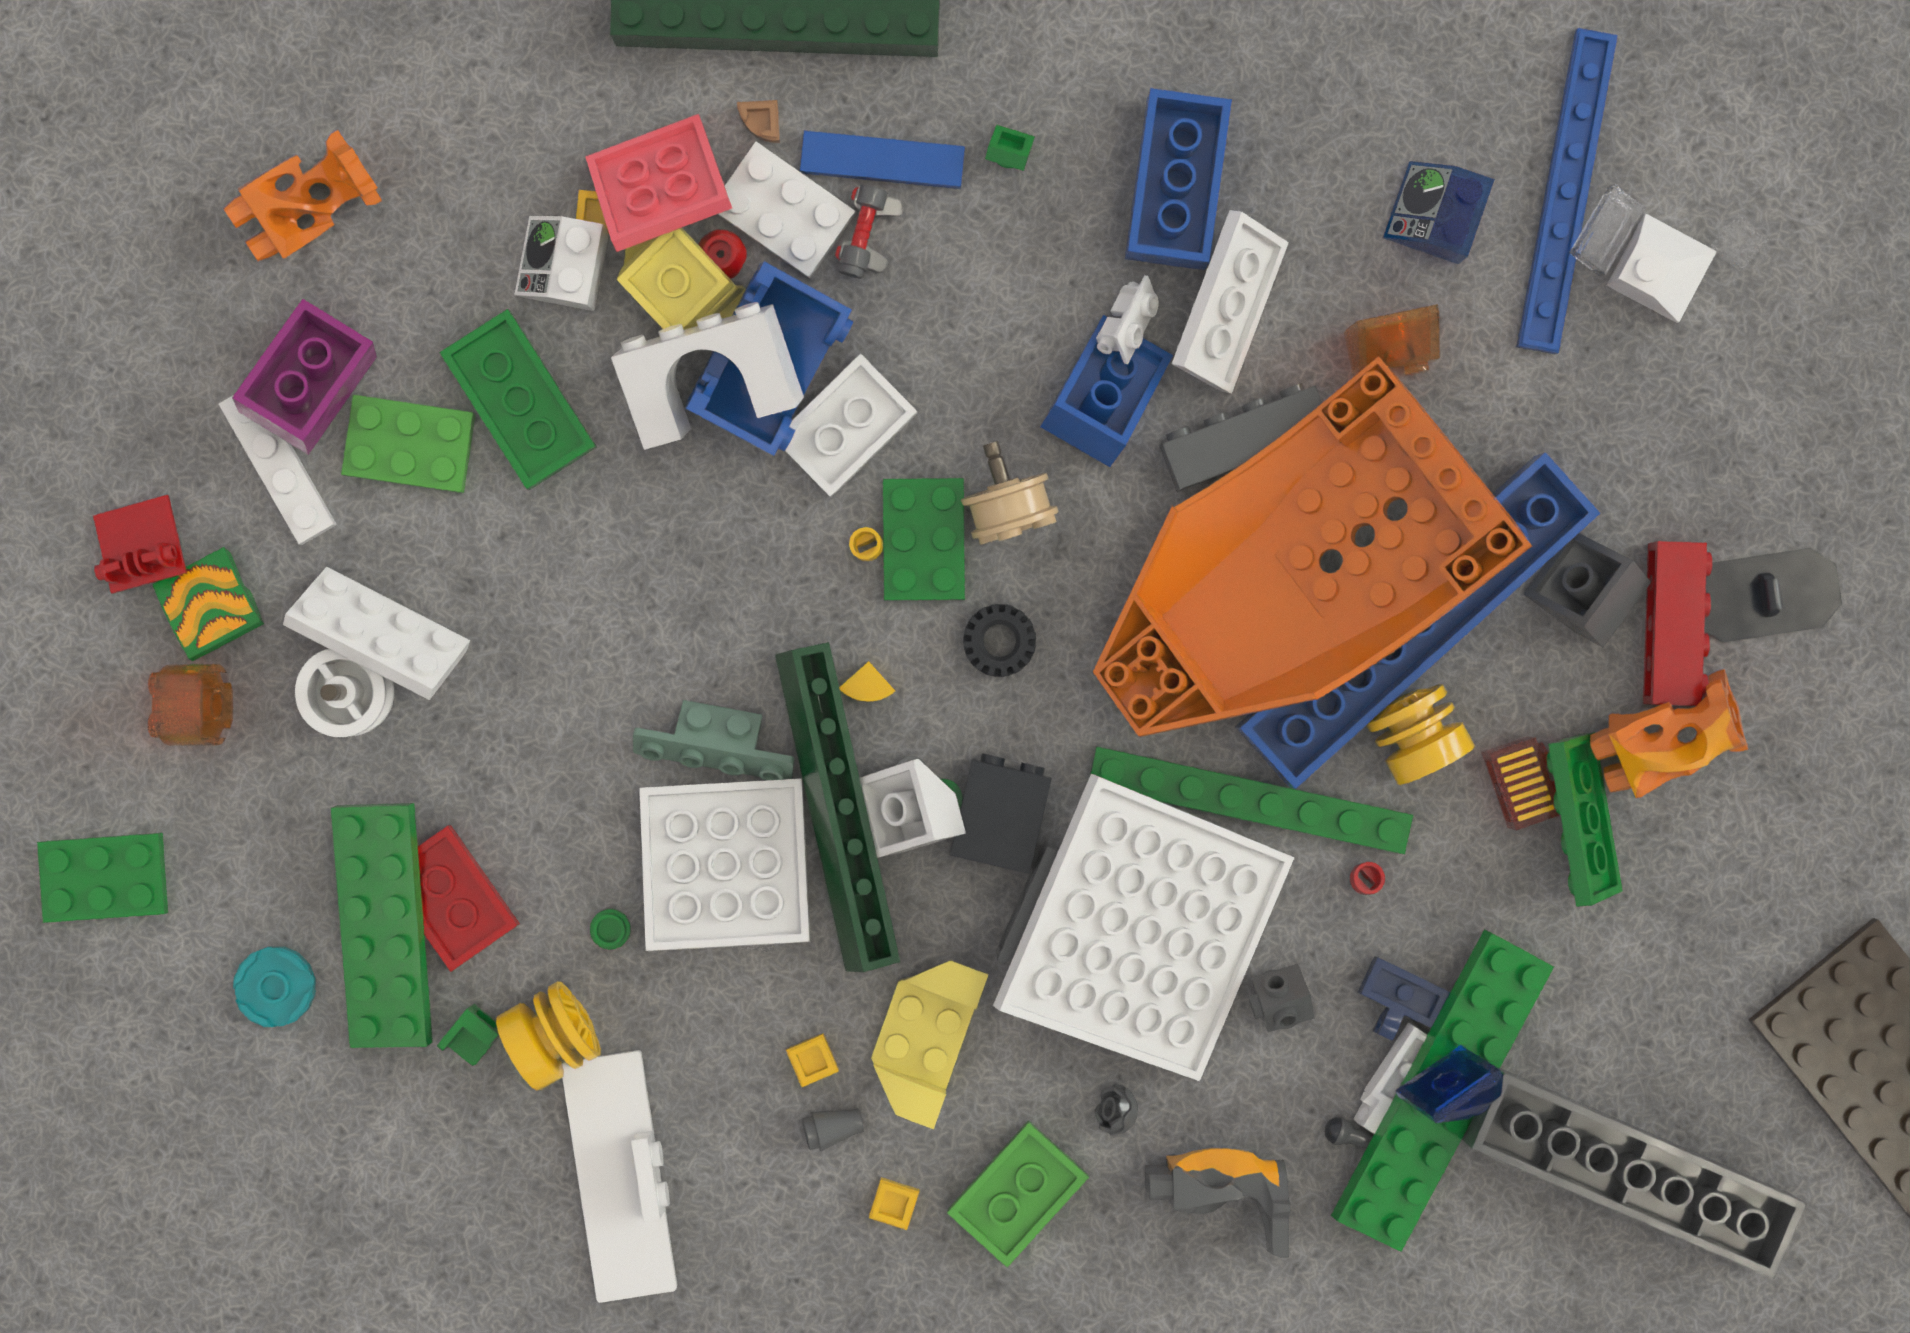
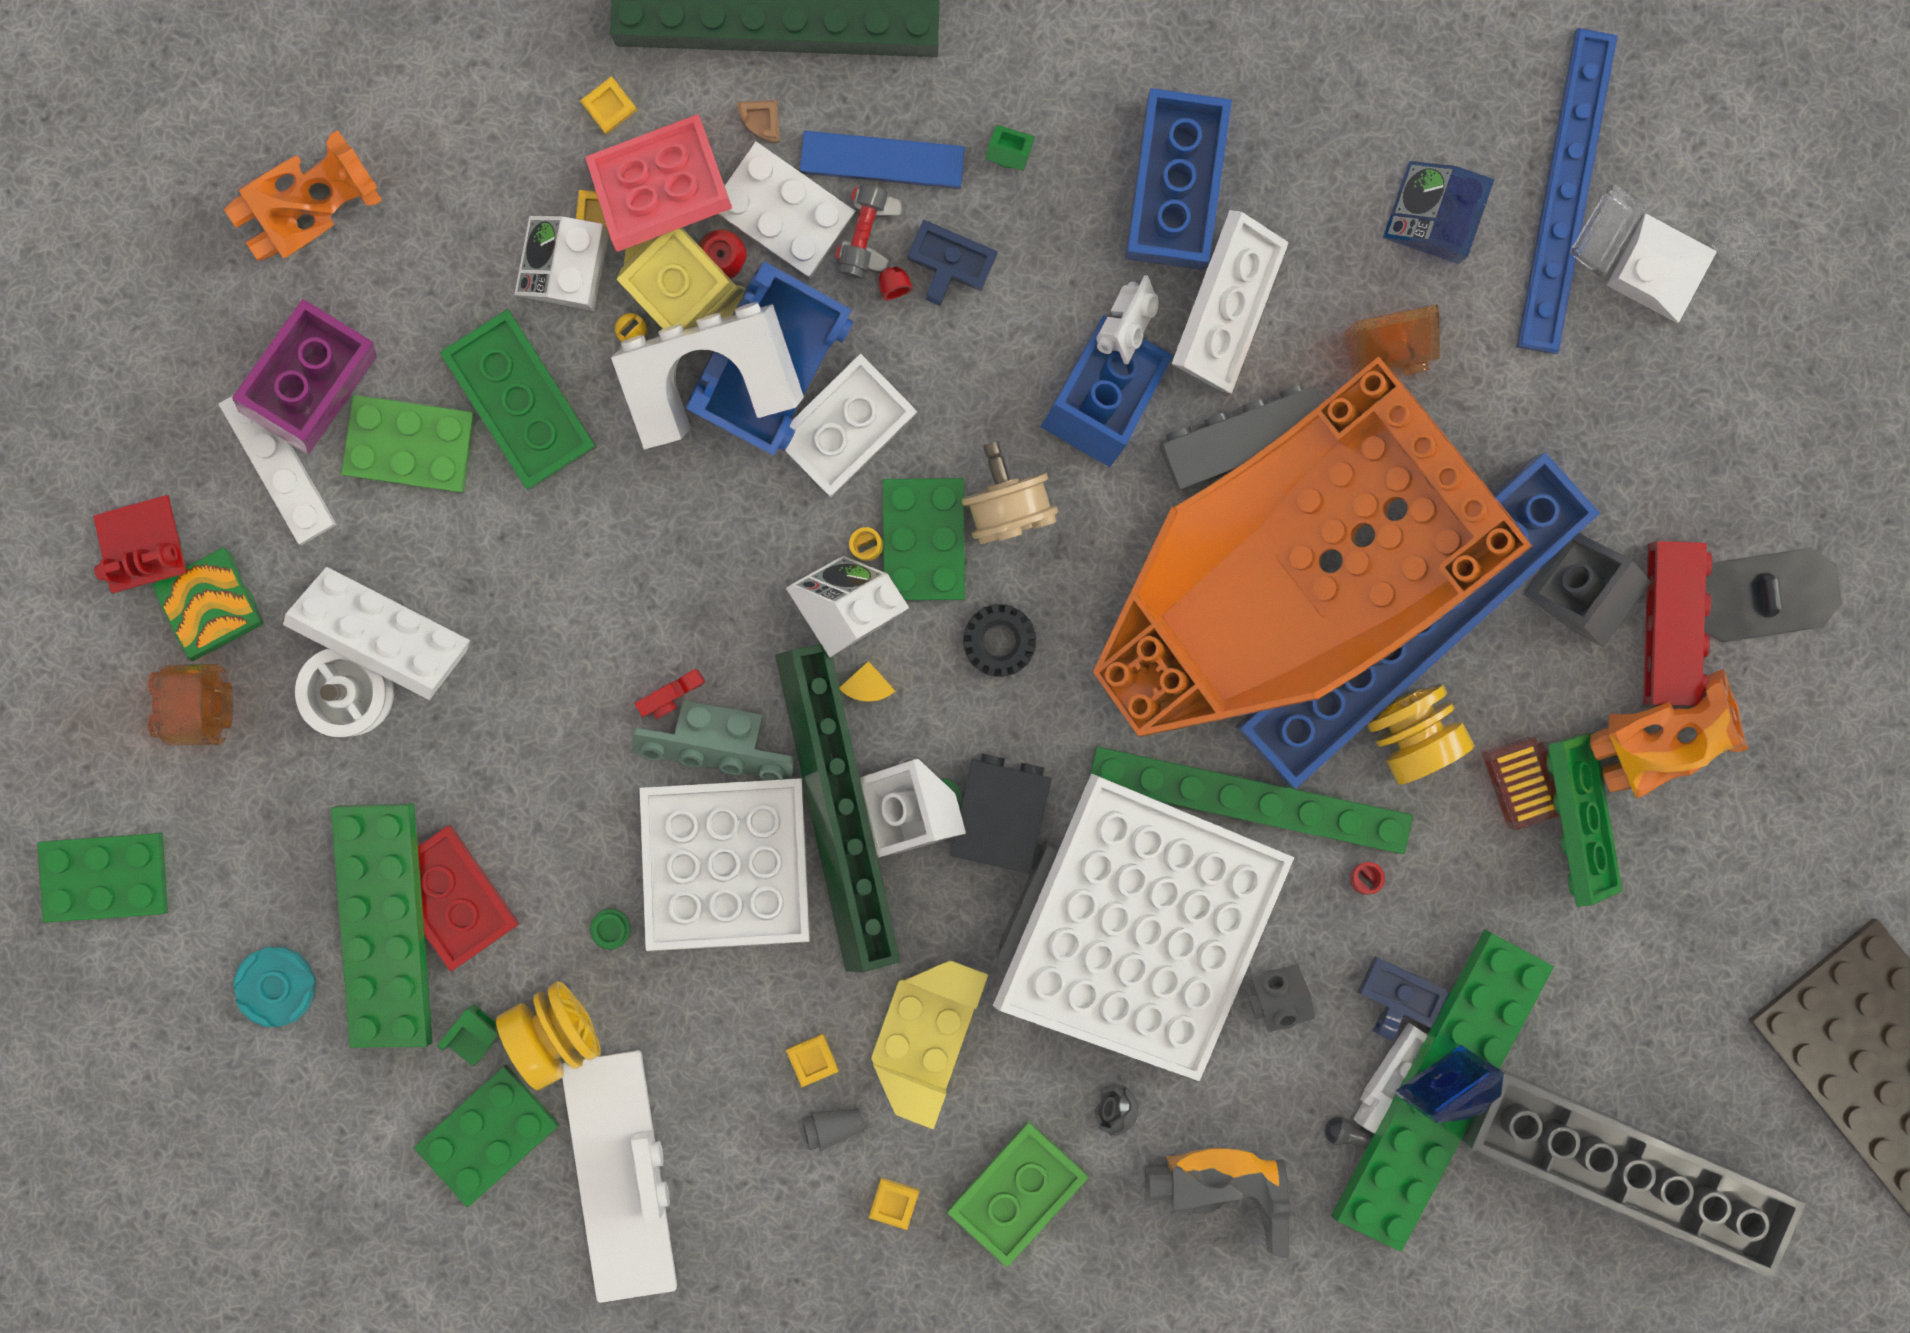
(486, 1136): none -> green plate
(608, 105): none -> yellow tile
(624, 320): none -> yellow hinge
(662, 701): none -> red plate
(846, 602): none -> white slope
(894, 283): none -> red hinge
(950, 258): none -> dark blue plate

